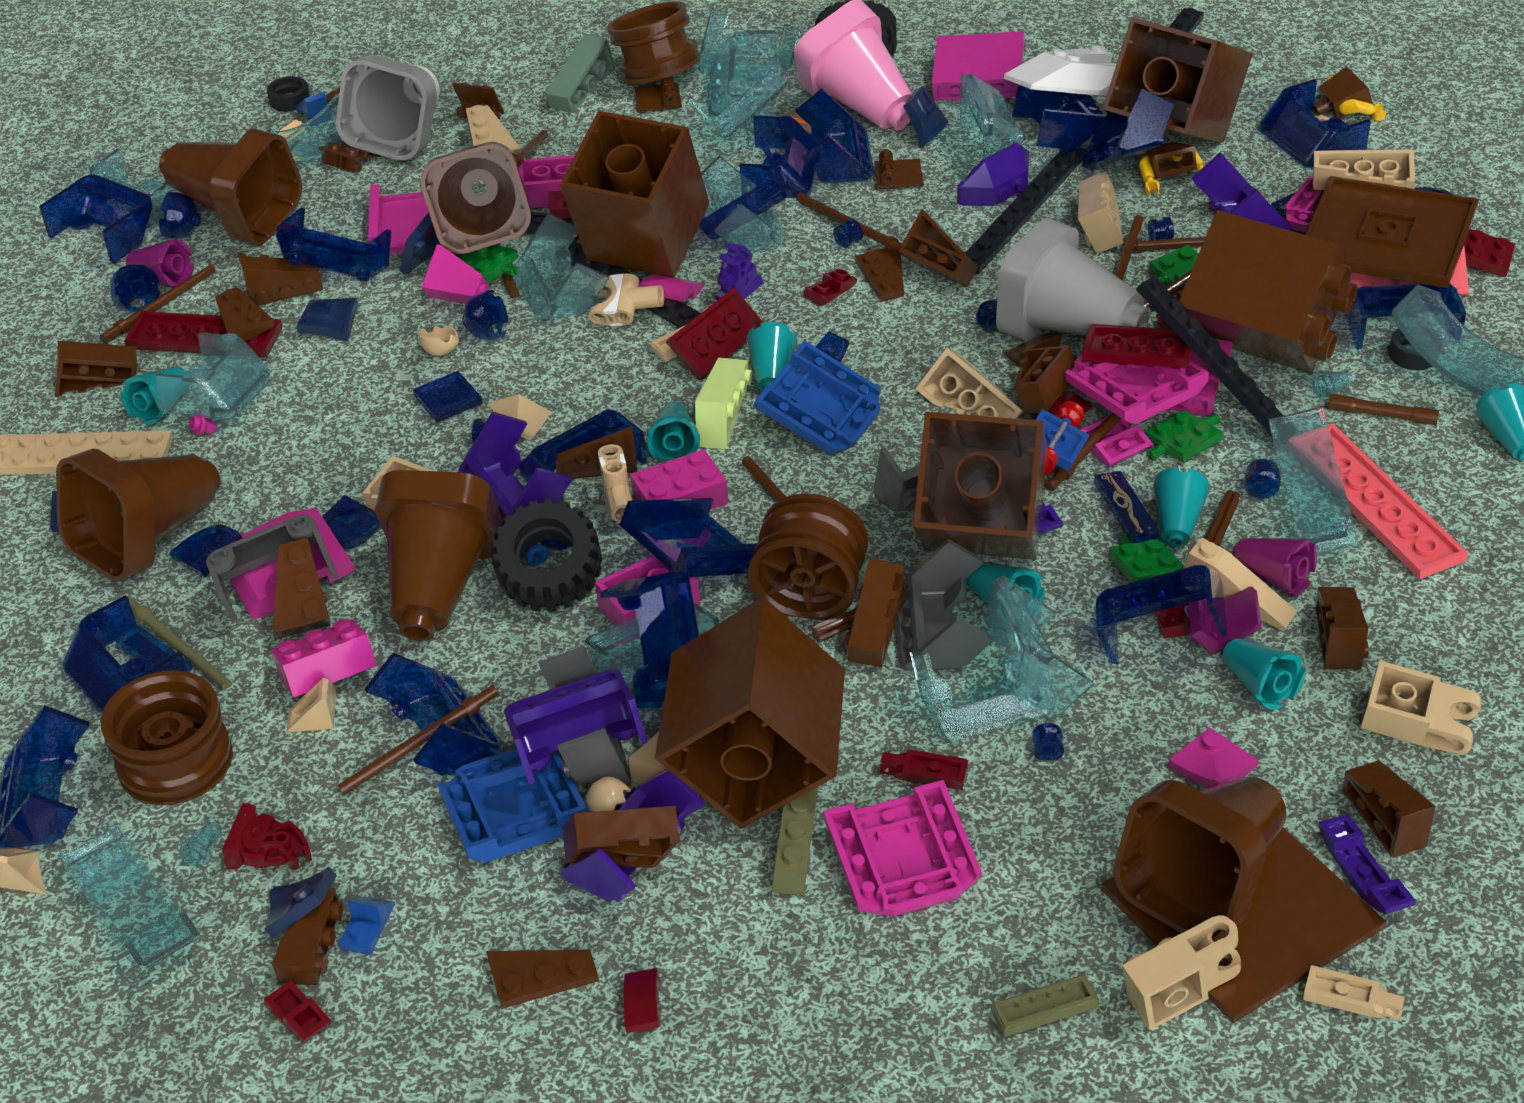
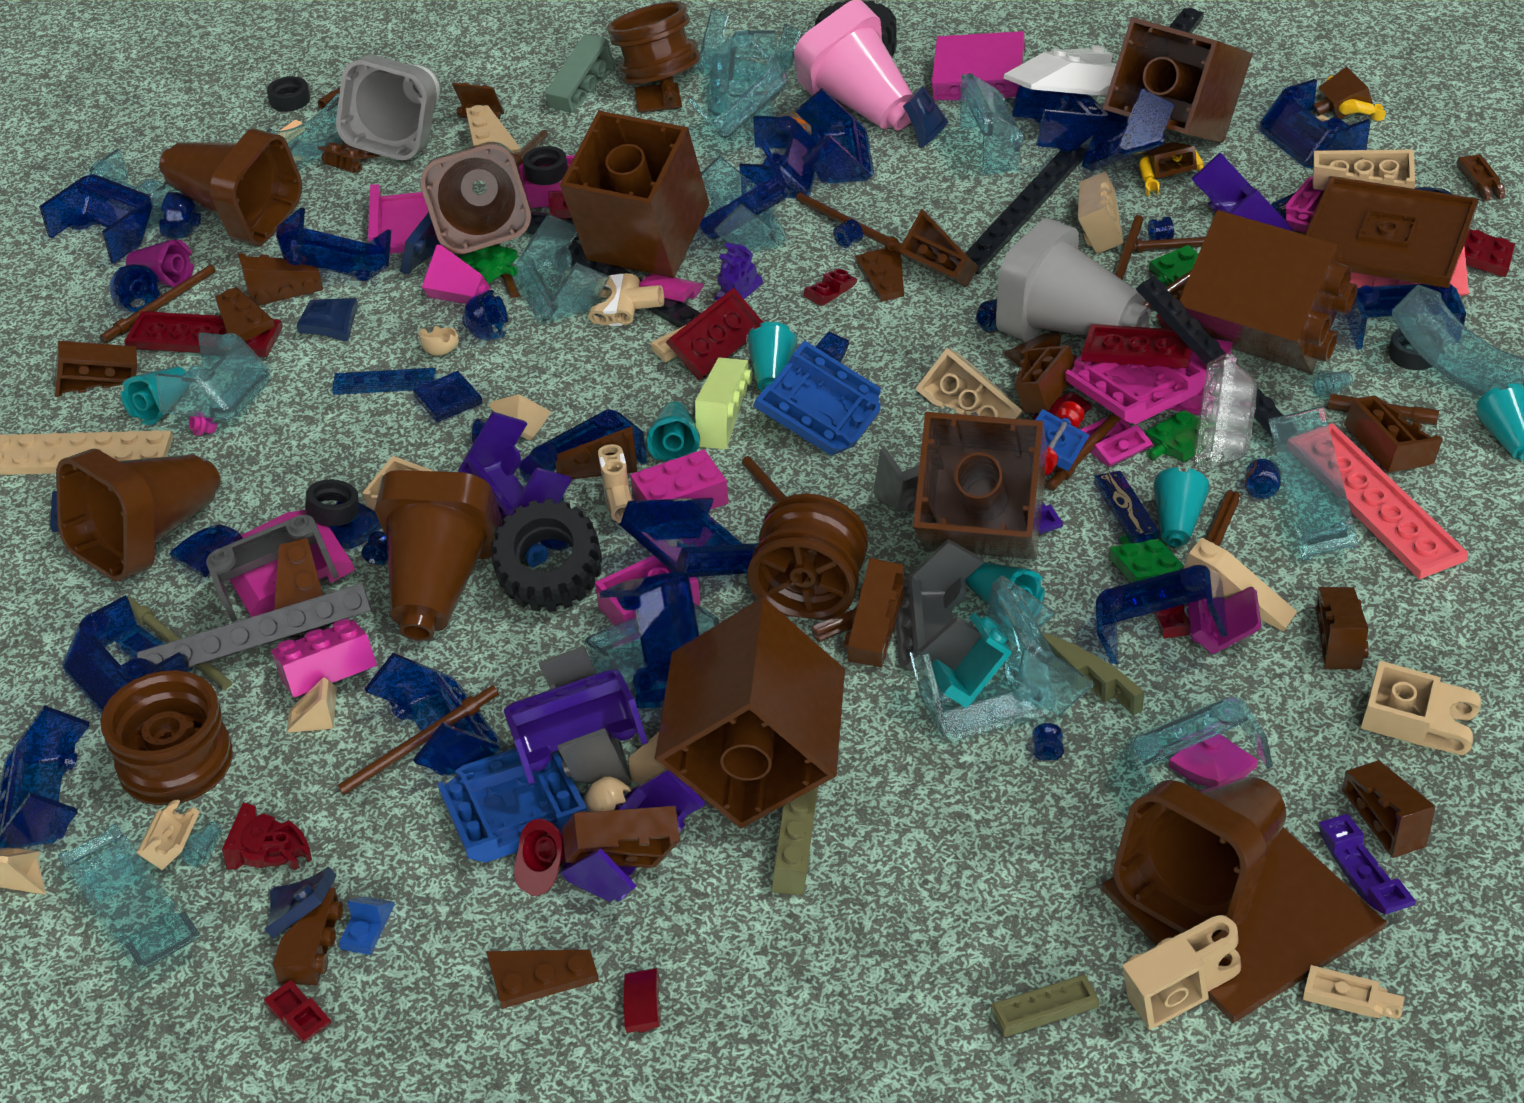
(167, 834): none -> tan hinge
(264, 628): none -> plate
(312, 105): blue slope -> none
(331, 514): none -> black tyre
(376, 549): none -> clear blue wheel
(382, 380): none -> clear blue tile
(539, 857): none -> dark red piece
(542, 156): none -> black tyre
(897, 173): reddish brown hinge -> none
(903, 851): dark pink wedge -> none
(925, 768): dark red hinge -> none
(977, 667): none -> teal panel
(996, 178): dark purple wedge -> none
(1107, 680): none -> olive slope
(1189, 730): none -> clear light blue windscreen
(1225, 414): none -> clear windscreen
(1265, 671): teal cone -> none
(1279, 561): magenta cone -> none
(1389, 437): none -> reddish brown wedge
(1481, 176): none -> reddish brown hinge

